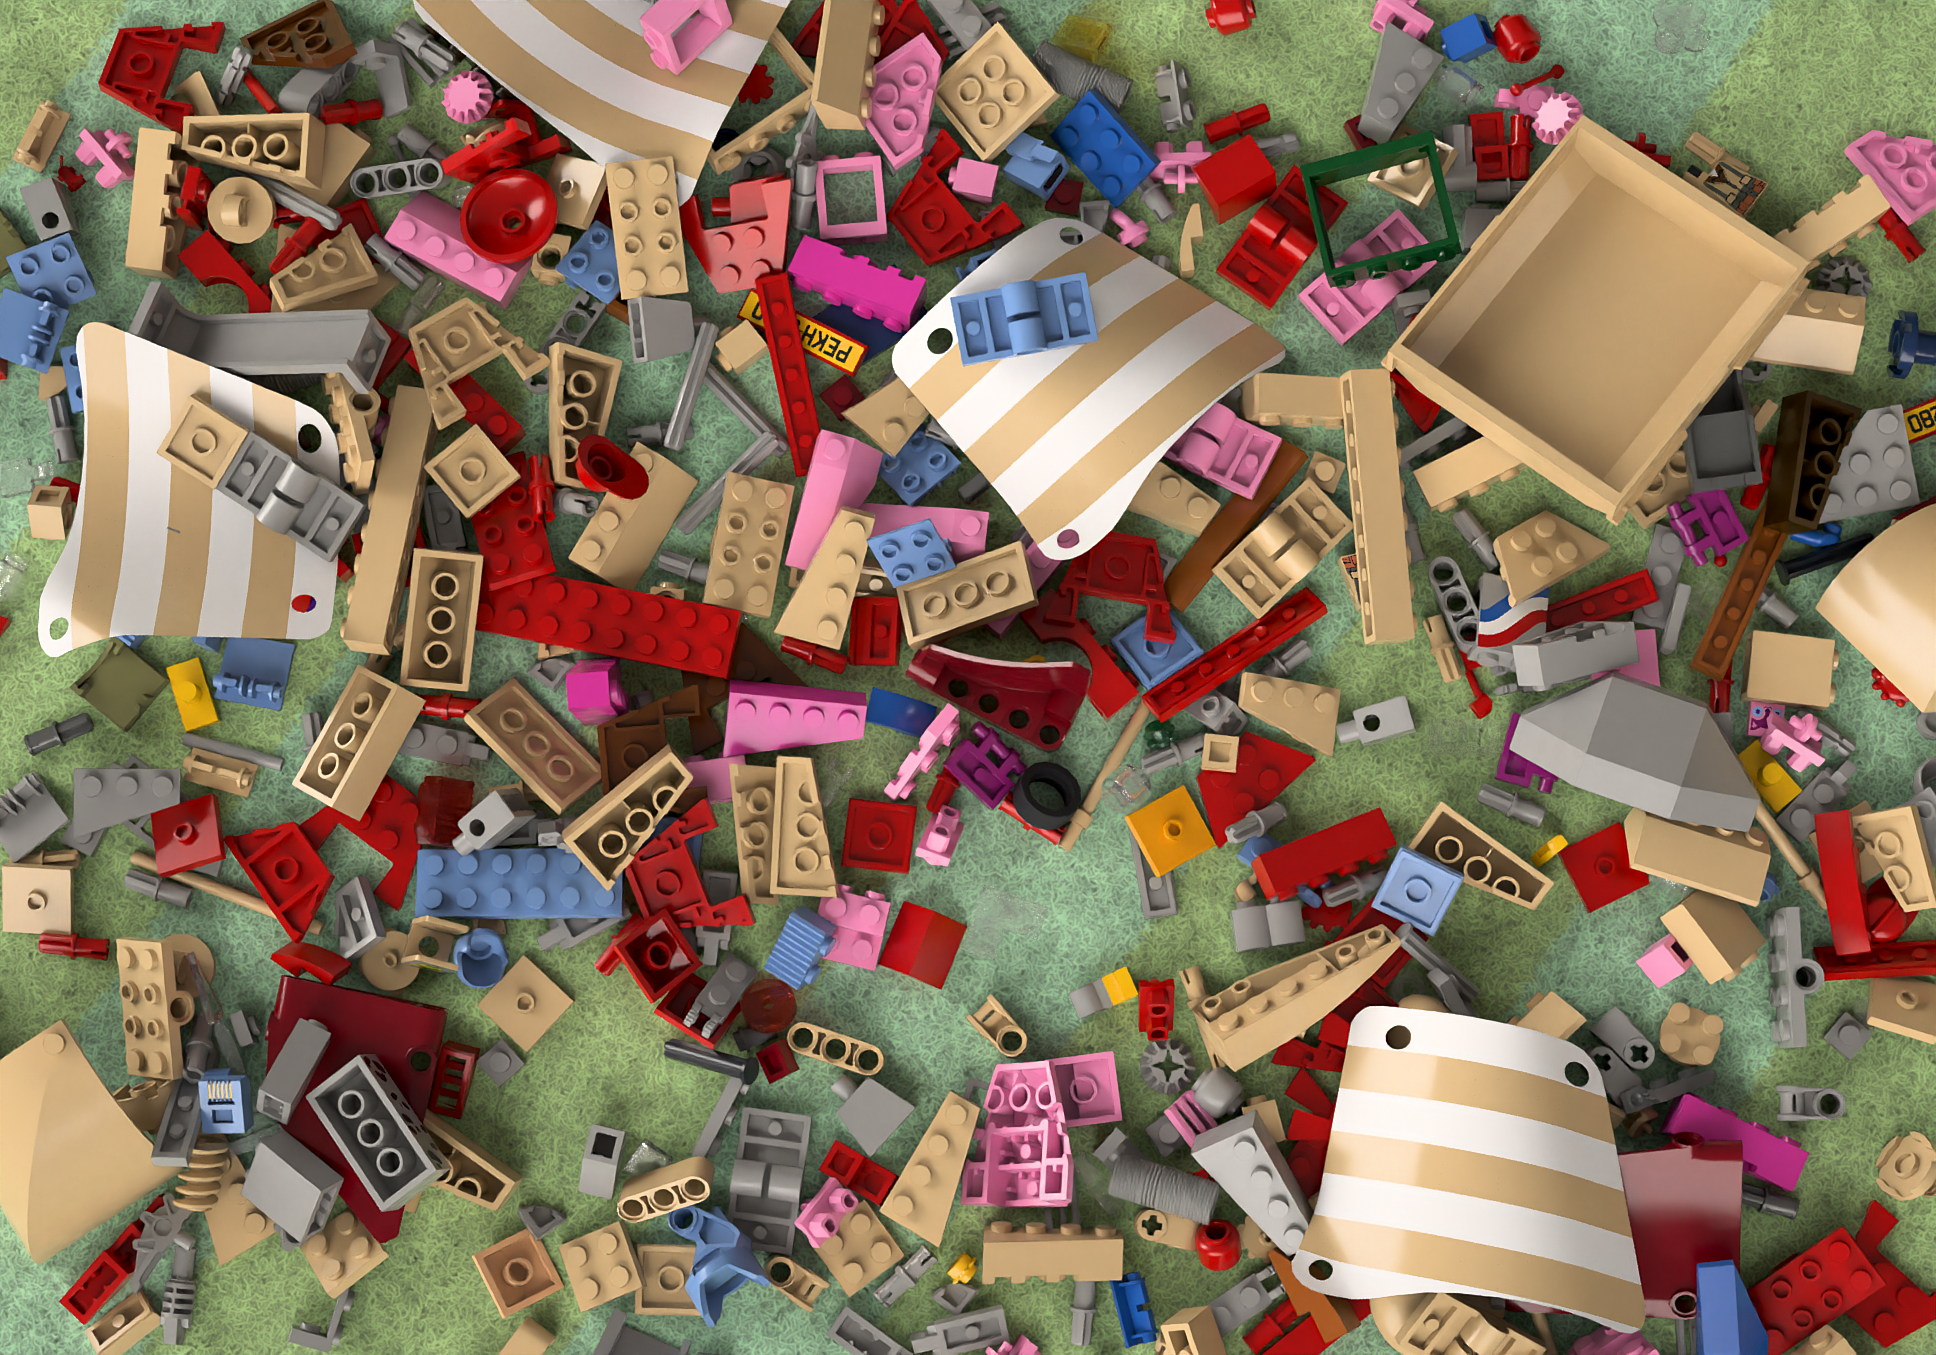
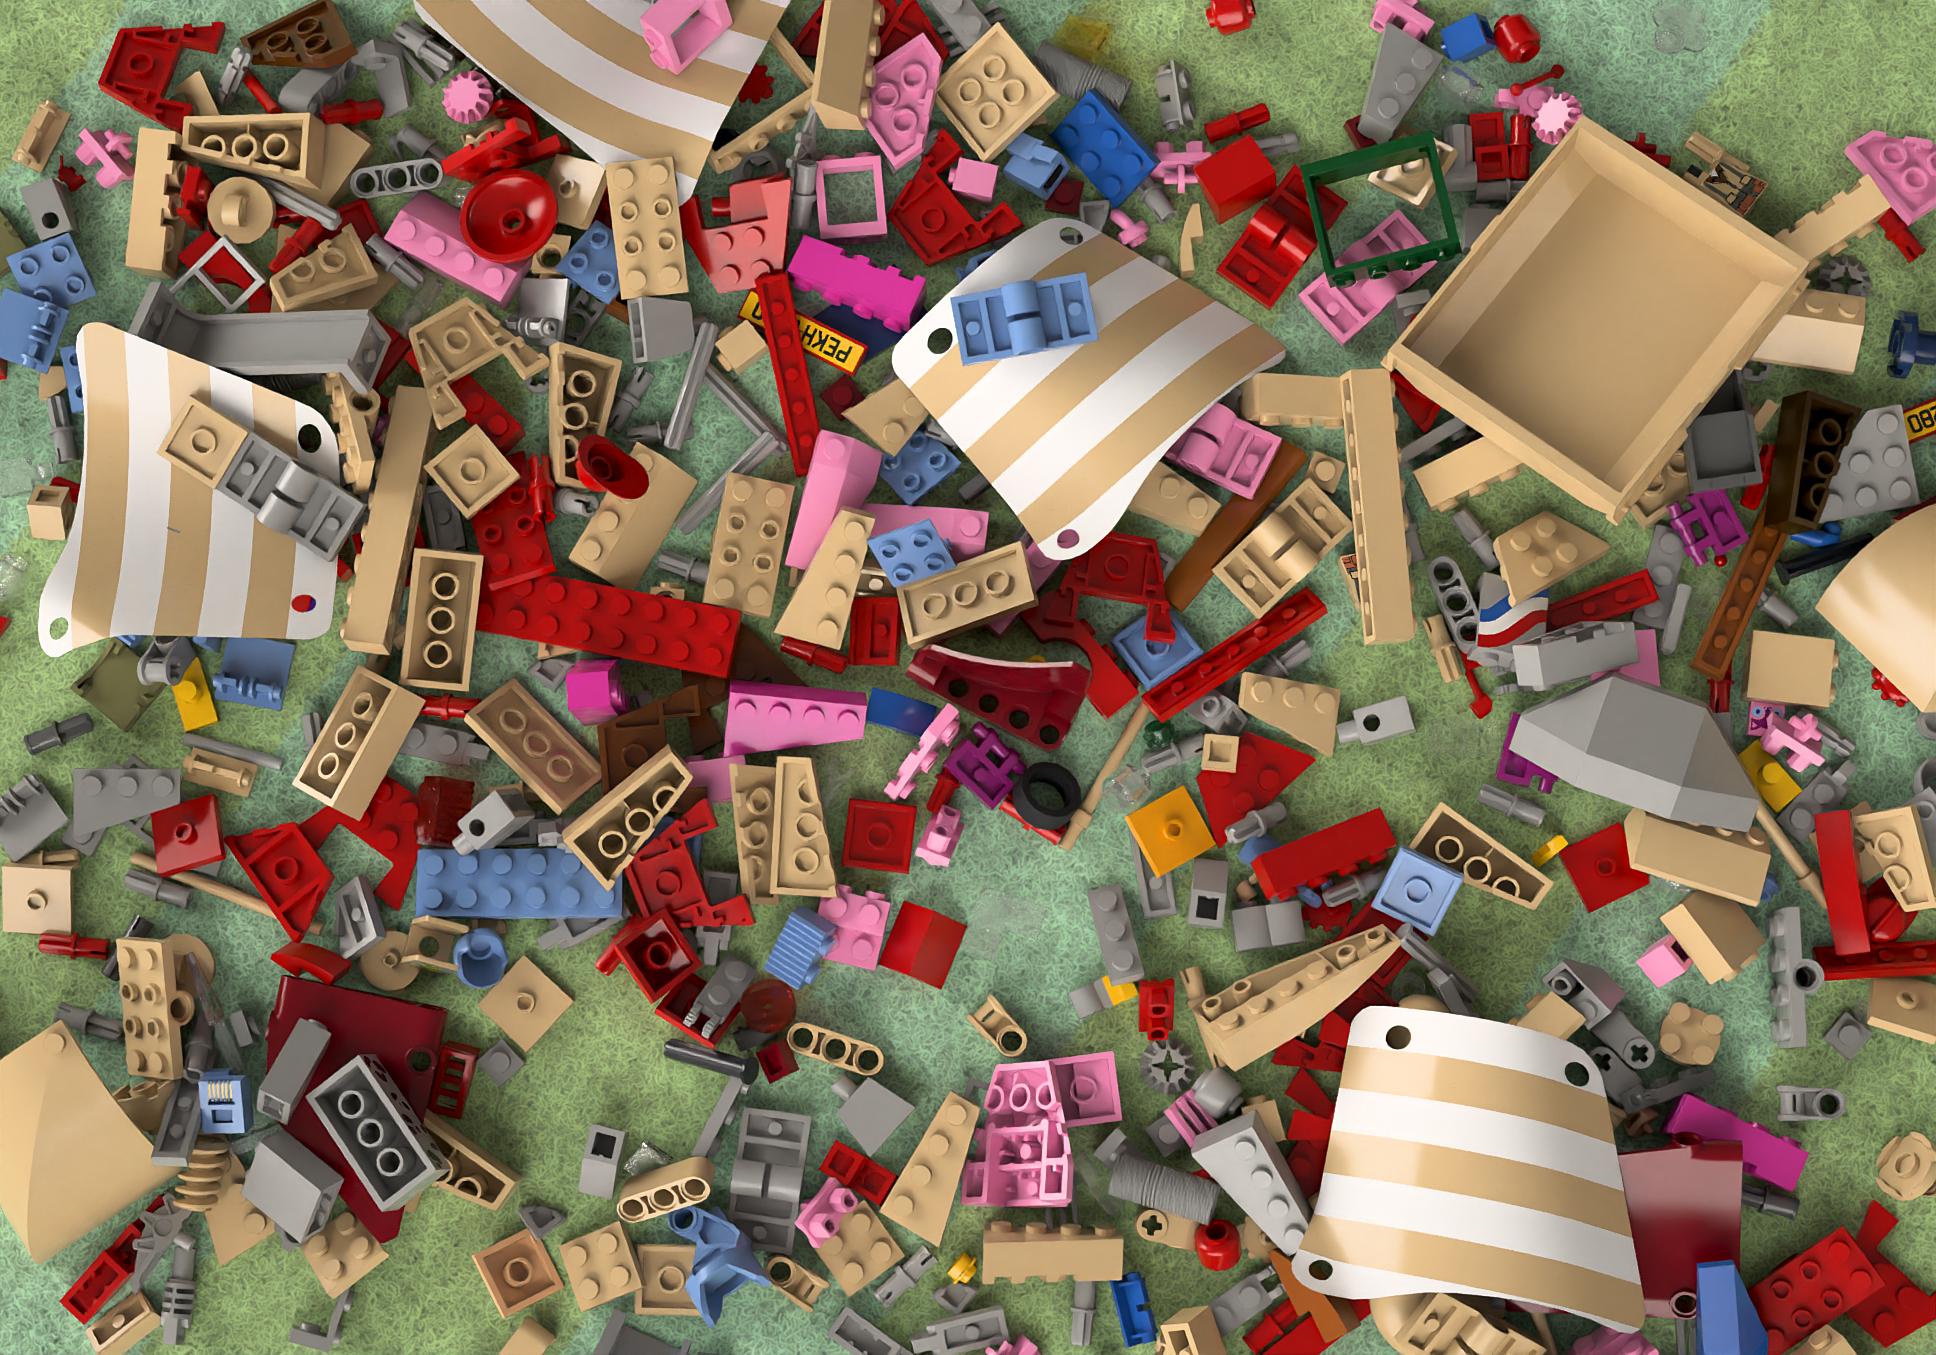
(89, 1022): none -> light grey axle
(137, 928): none -> dark grey axle
(166, 660): none -> light grey piece
(212, 286): none -> light grey window
(541, 311): none -> light grey hinge
(629, 399): none -> light grey pin
(1115, 935): none -> light grey plate
(1207, 894): none -> light grey slope
(1585, 989): none -> light grey slope

